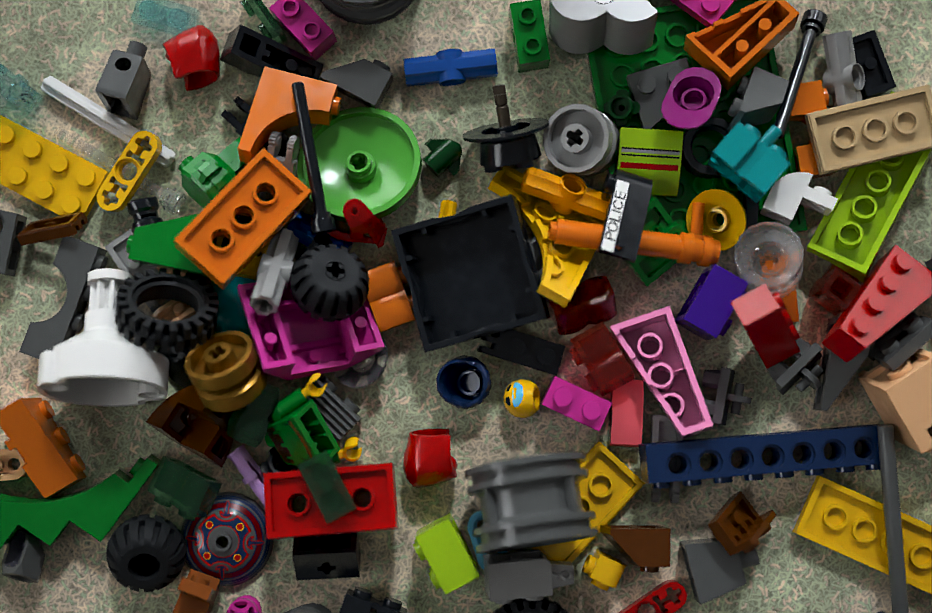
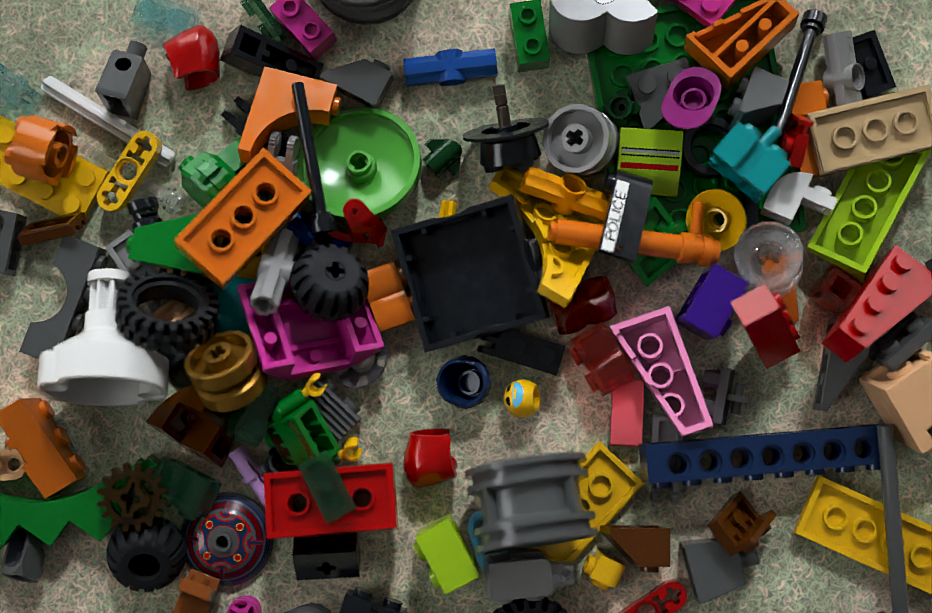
(42, 149): none -> orange brick
(118, 494): none -> dark brown gear
(576, 403): dark pink brick -> none
(787, 376): dark grey hips -> none
(796, 140): none -> red plate

